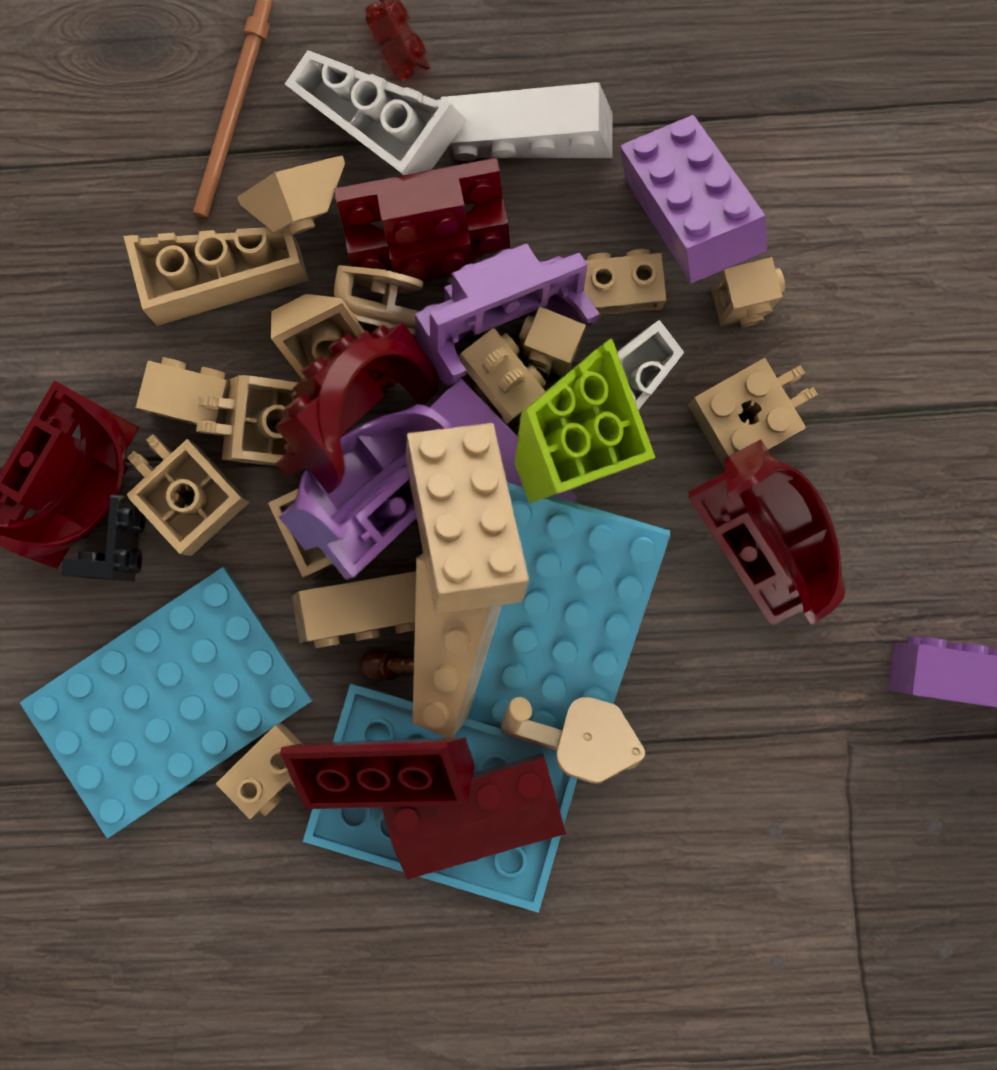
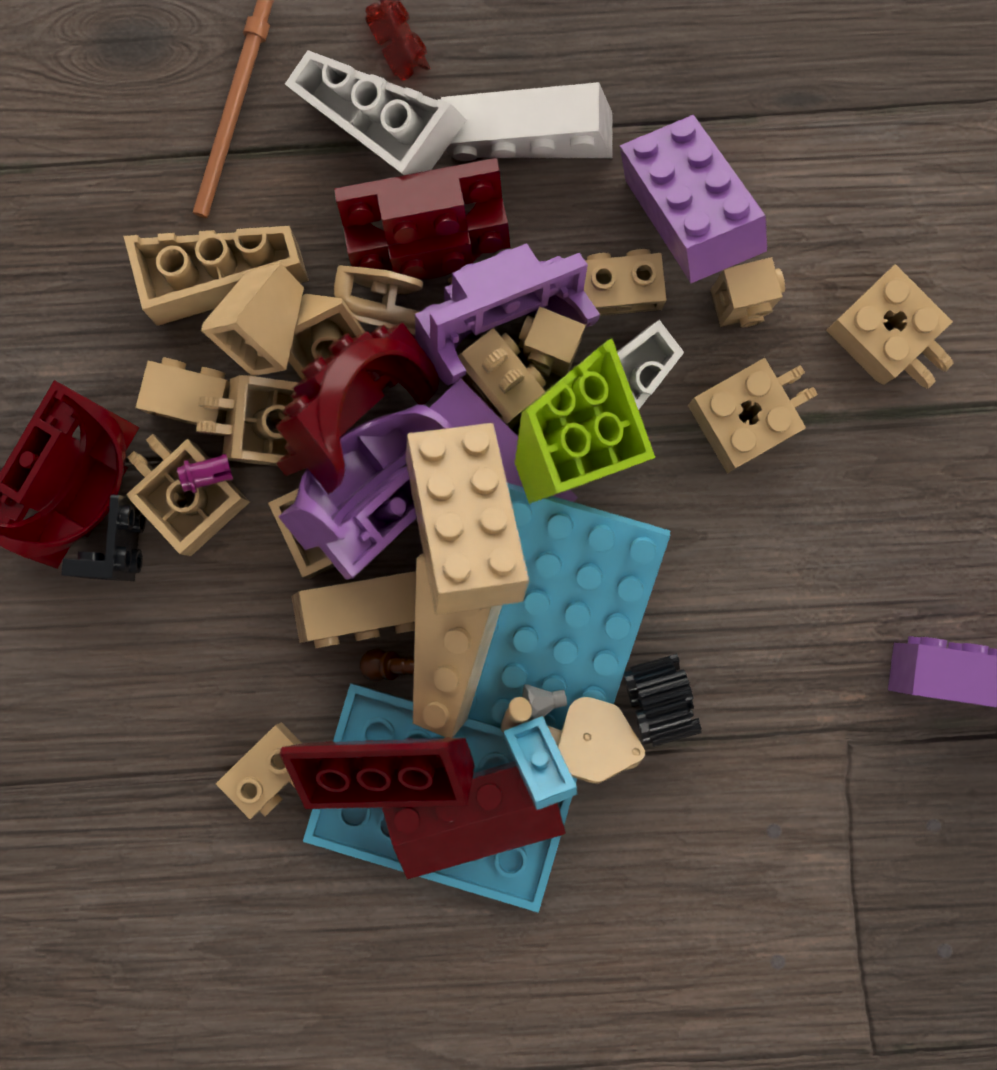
(166, 702): medium azure plate -> none
(204, 473): none -> magenta pin
(258, 320): none -> tan slope
(294, 195): tan slope -> none
(540, 763): none -> medium azure plate
(542, 700): none -> light grey rock
(663, 701): none -> black brick
(772, 518): dark red piece -> none
(914, 323): none -> tan hinge

